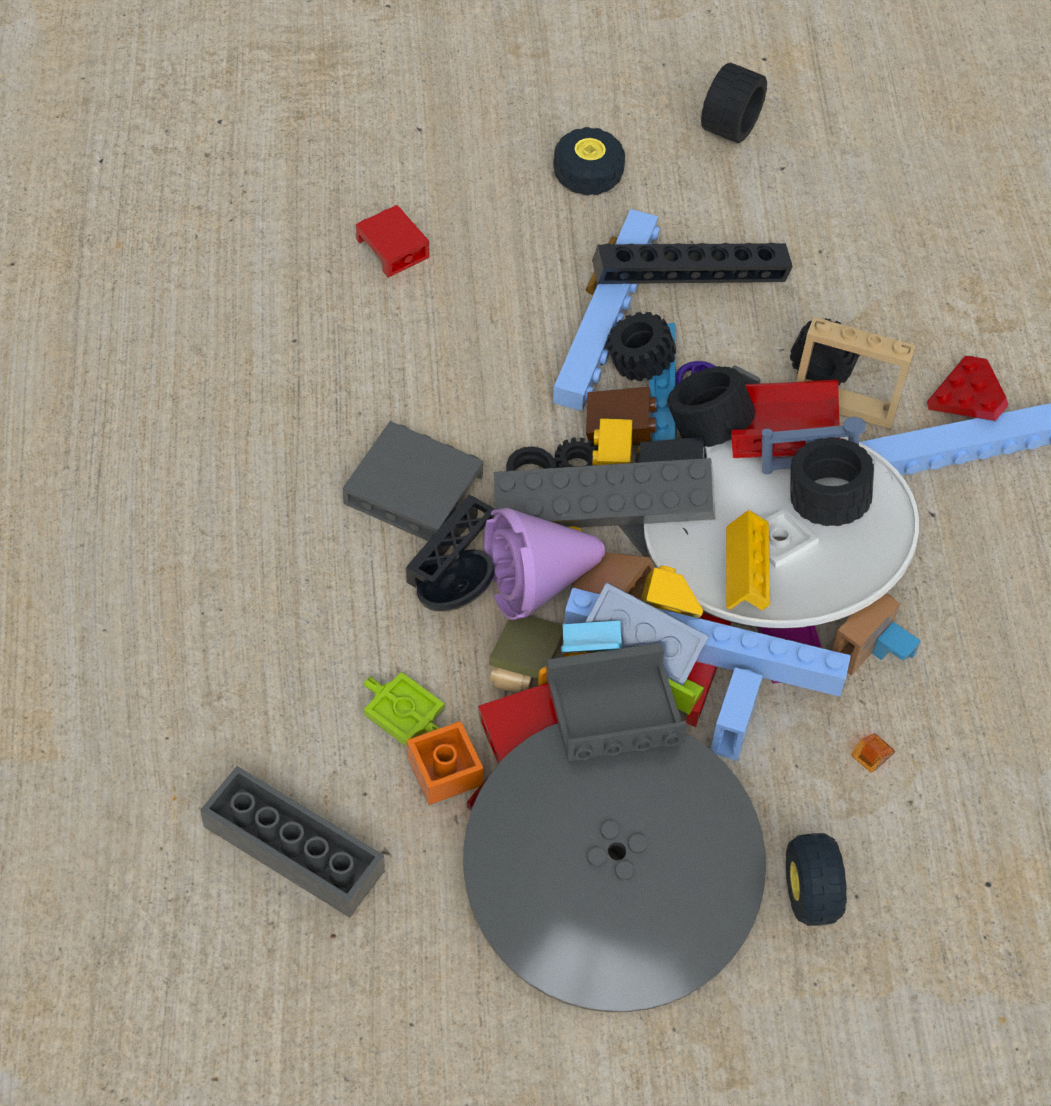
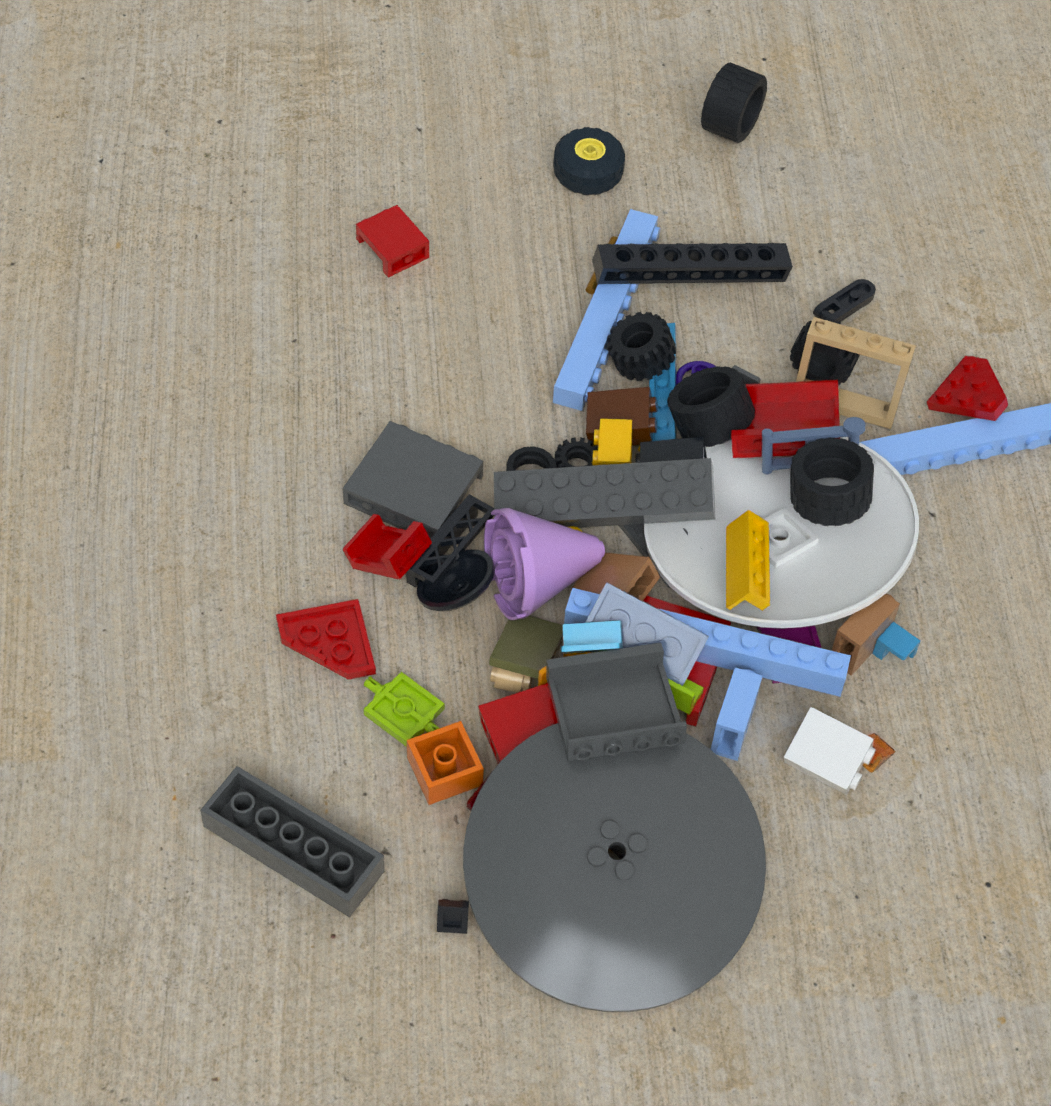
(331, 637): none -> red plate
(386, 548): none -> red panel
(452, 916): none -> black tile
(670, 592): yellow slope -> none
(816, 879): black wheel -> none
(830, 751): none -> white brick
(846, 301): none -> black plate

